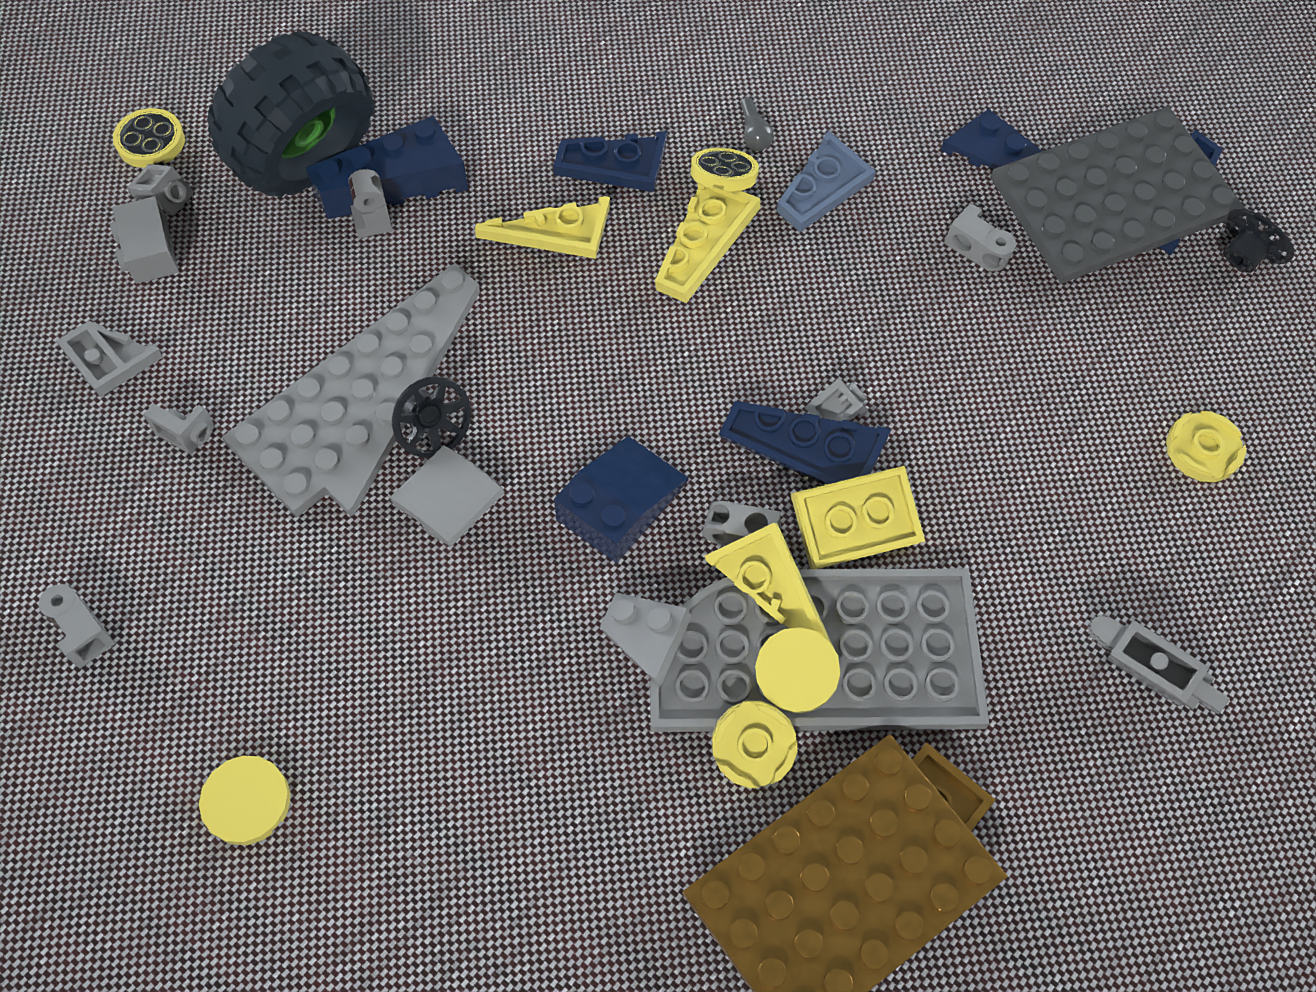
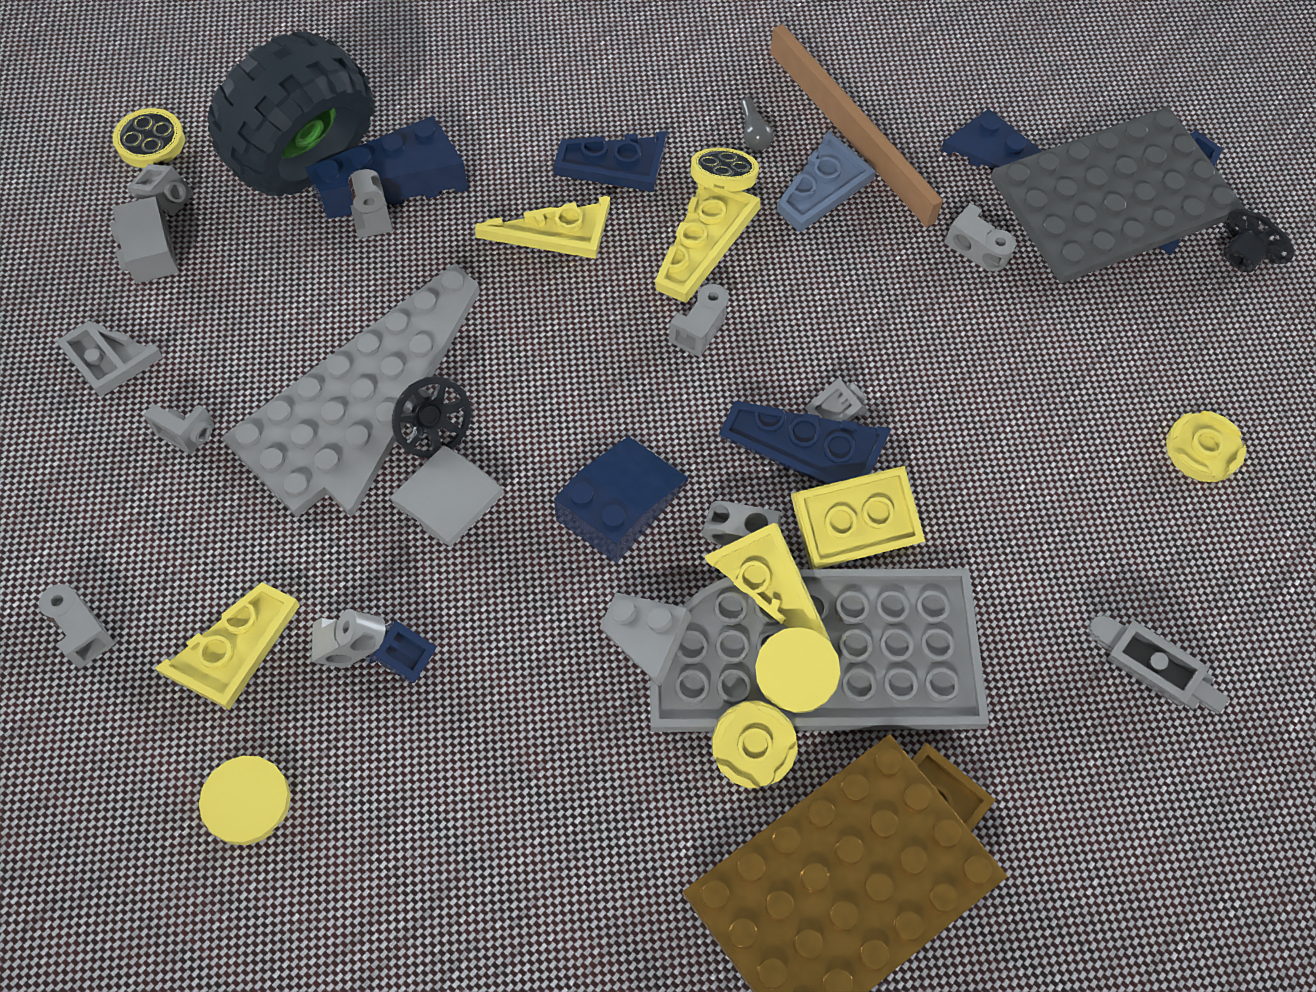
(232, 649): none -> light yellow wing
(347, 639): none -> light grey leg
(403, 652): none -> dark blue bracket
(702, 322): none -> light grey leg
(856, 126): none -> medium nougat tile

